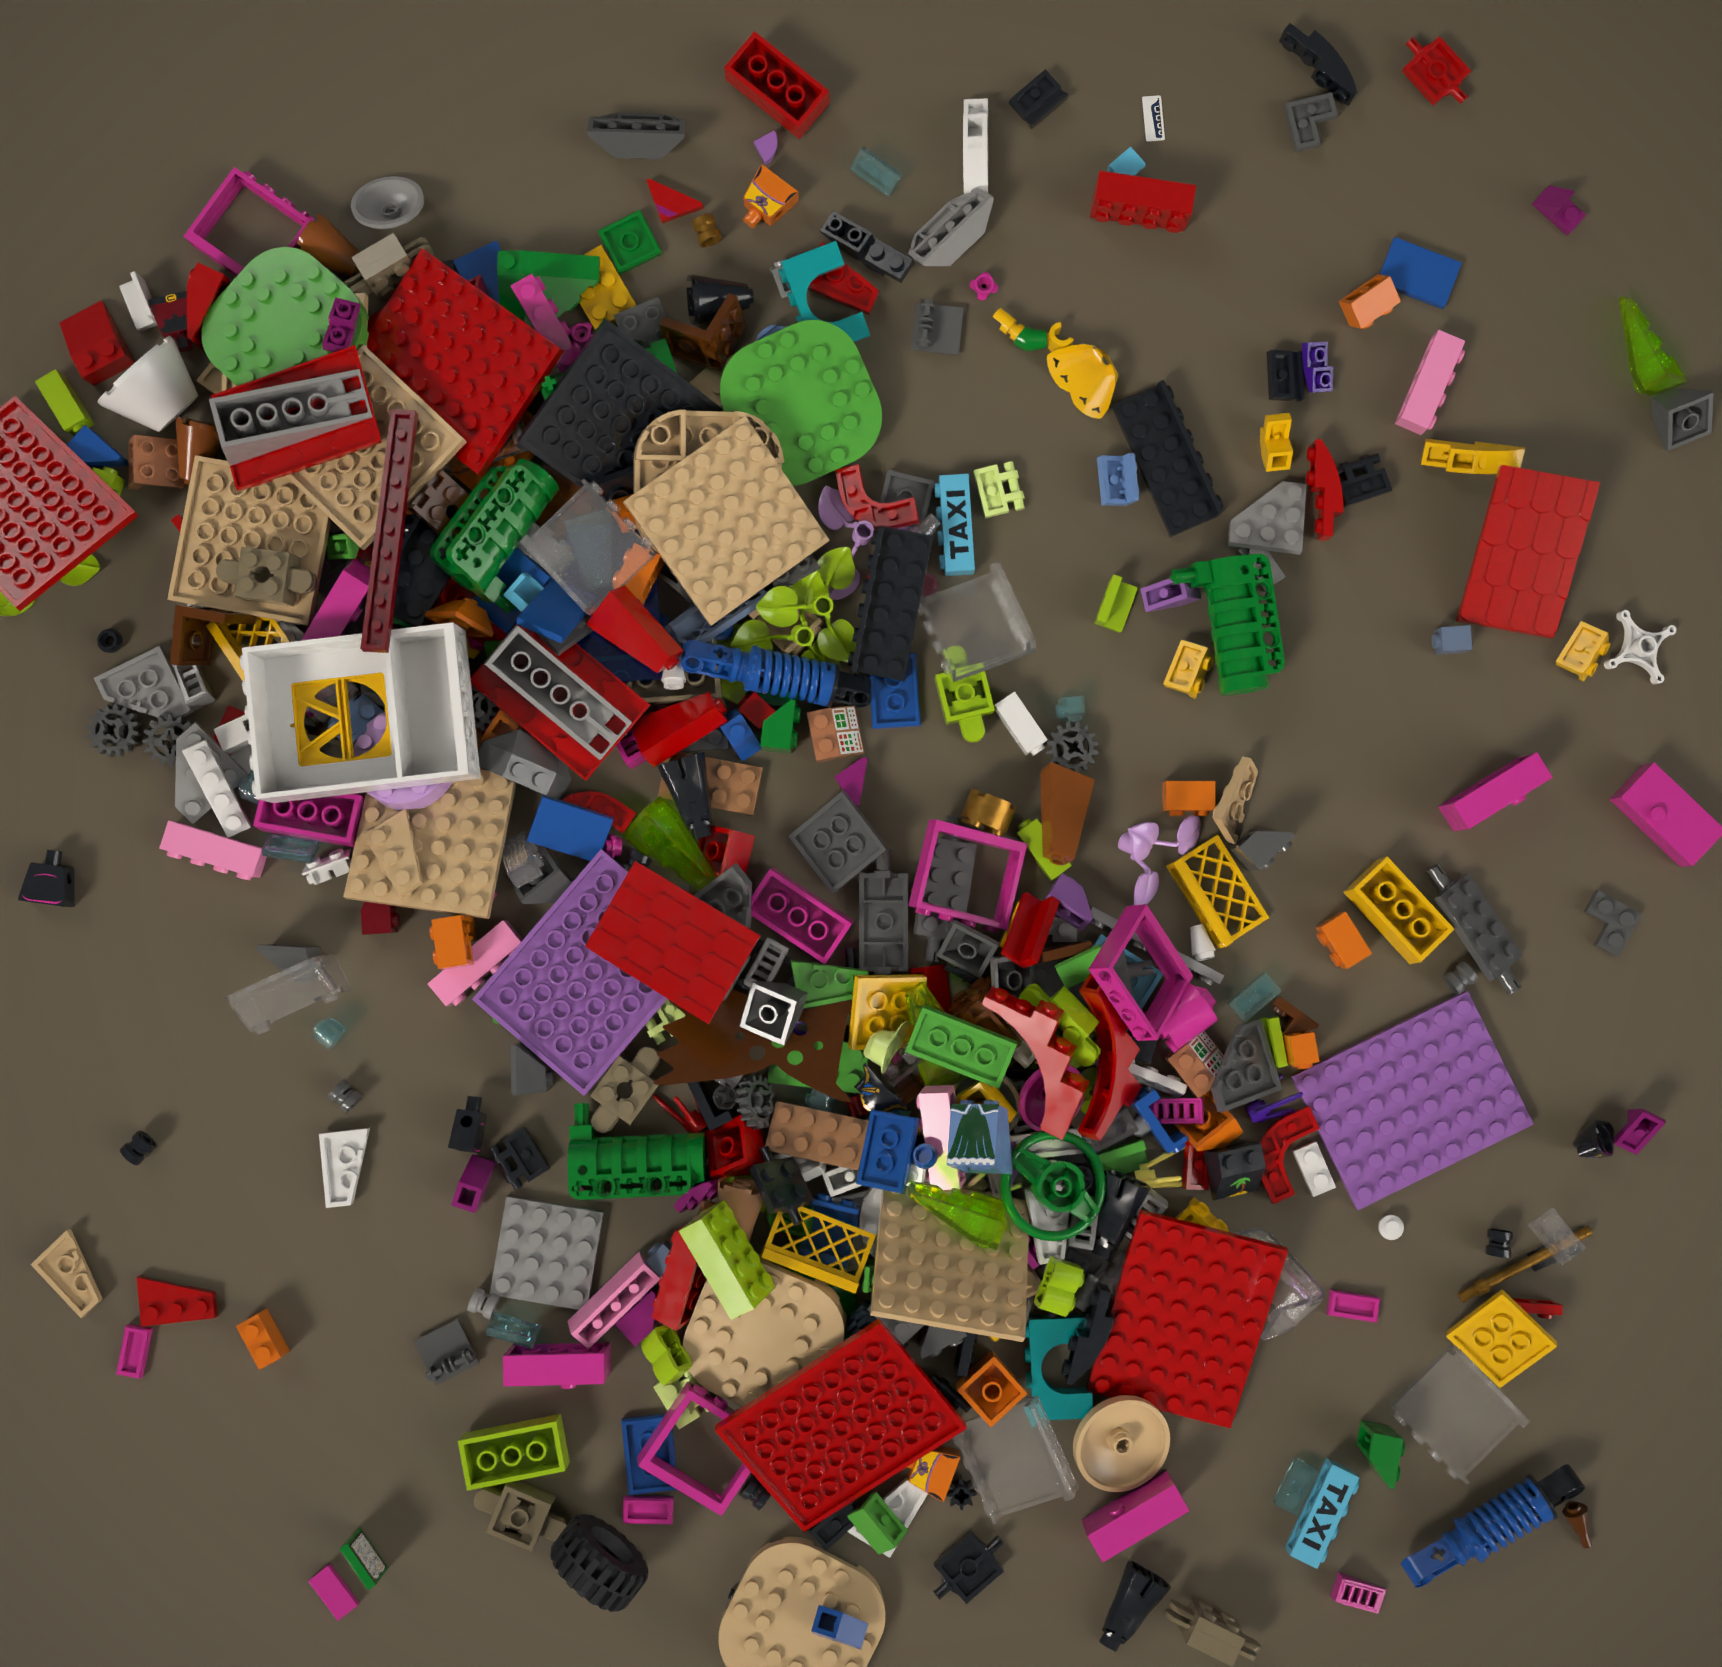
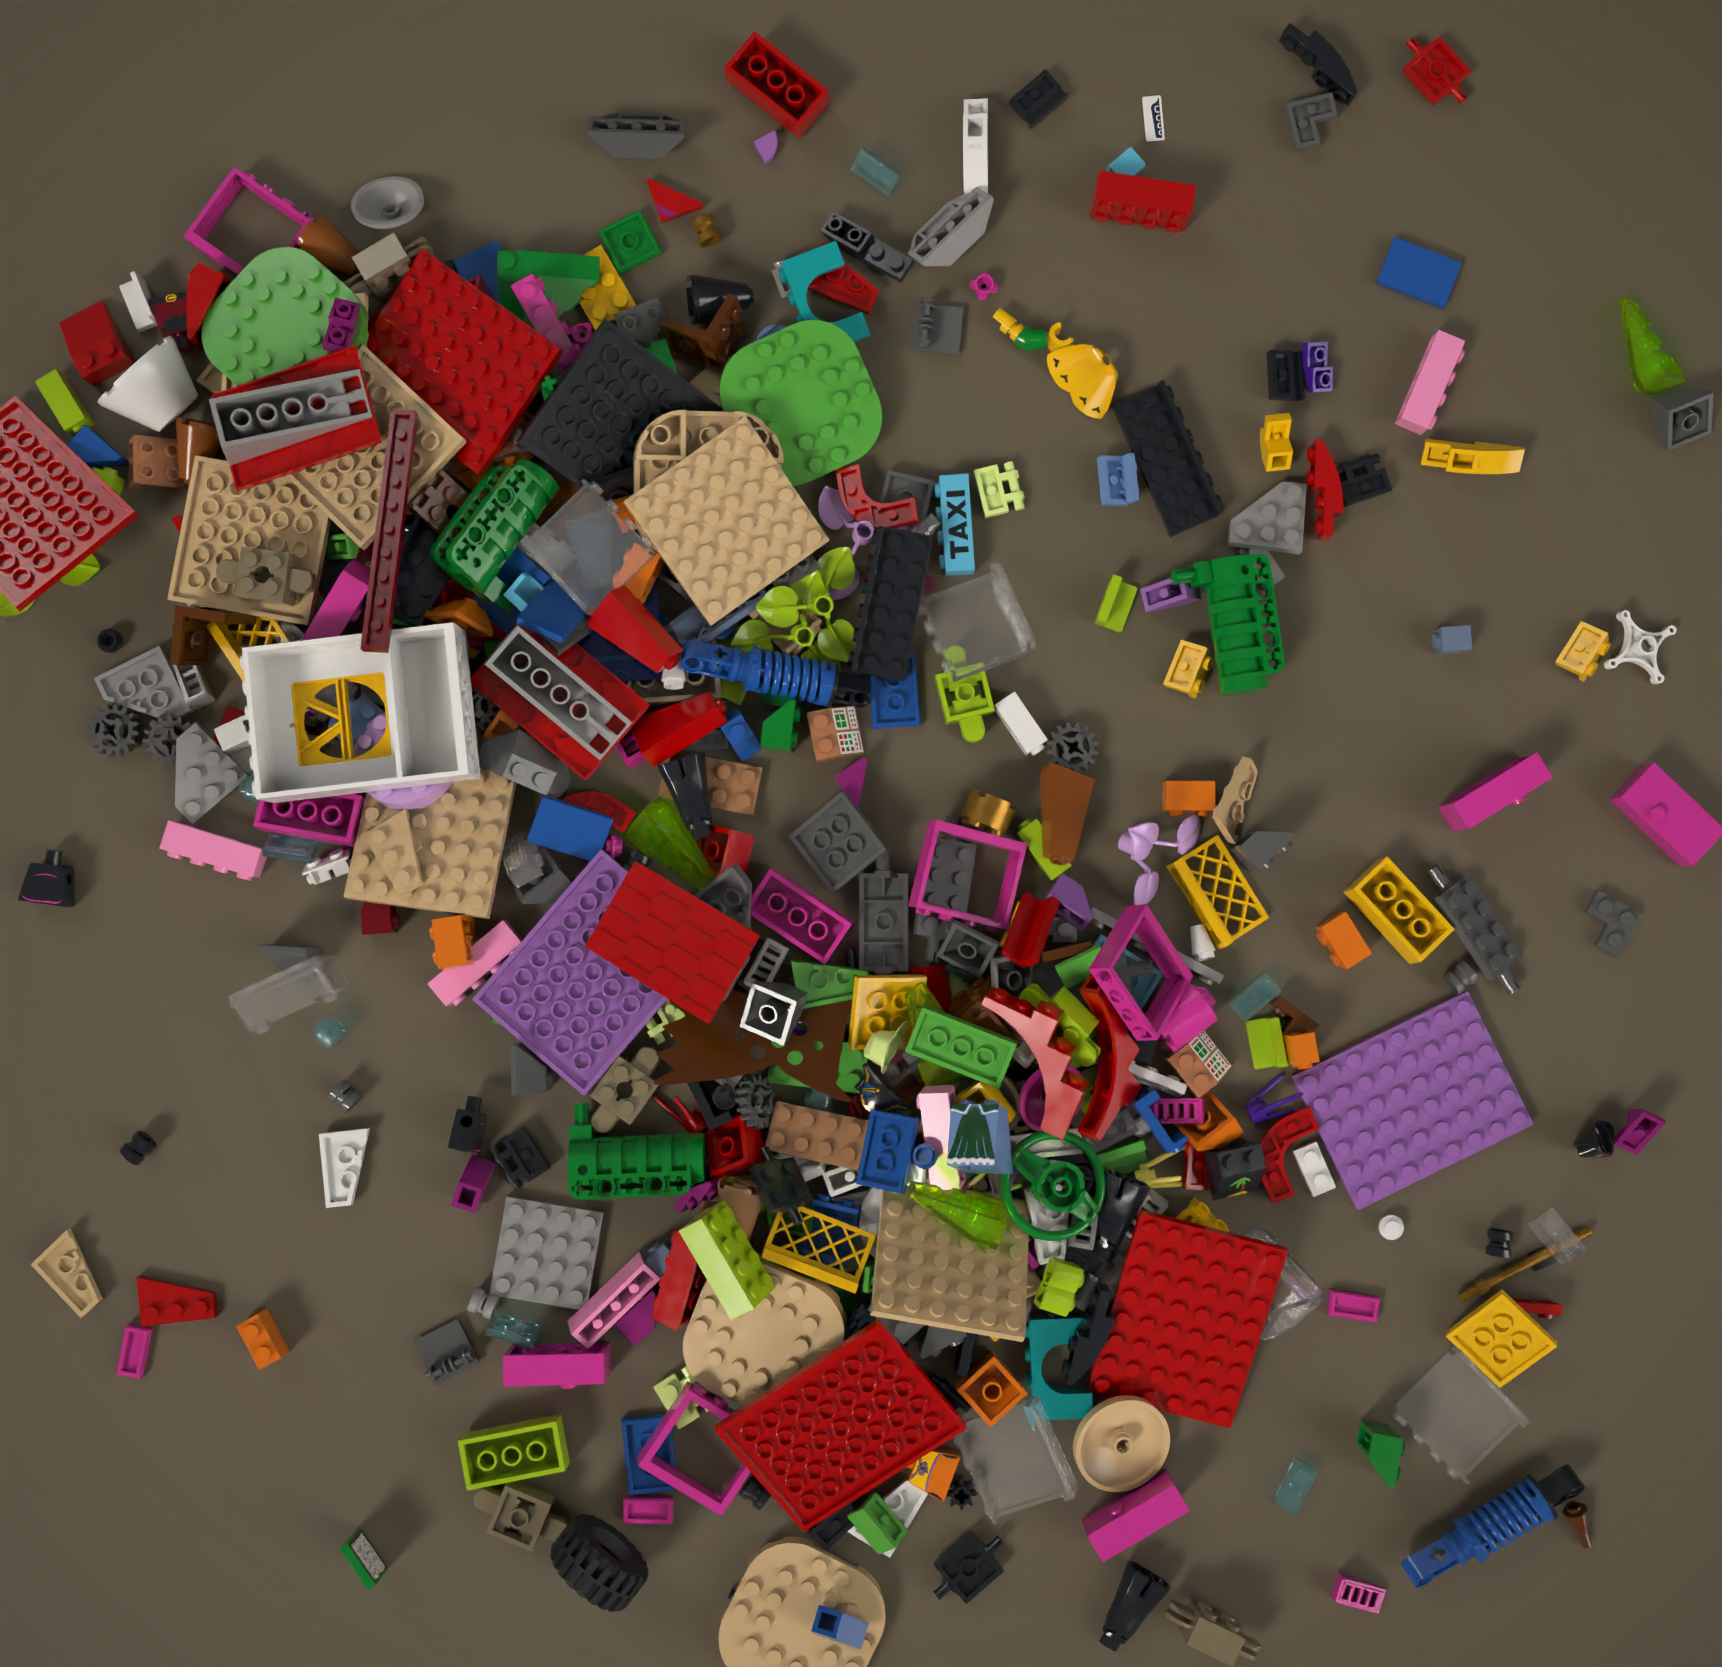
(216, 788): white plate -> none
(333, 1592): dark pink tile -> none
(666, 1354): lime brick -> none
(755, 709): red brick -> none
(768, 198): orange torso -> none
(1071, 708): clear light blue plate -> none
(1246, 1068): dark grey plate -> none
(1322, 1513): medium azure brick -> none
(1369, 301): orange brick -> none
(1527, 551): red piece -> none
(1557, 207): magenta slope -> none

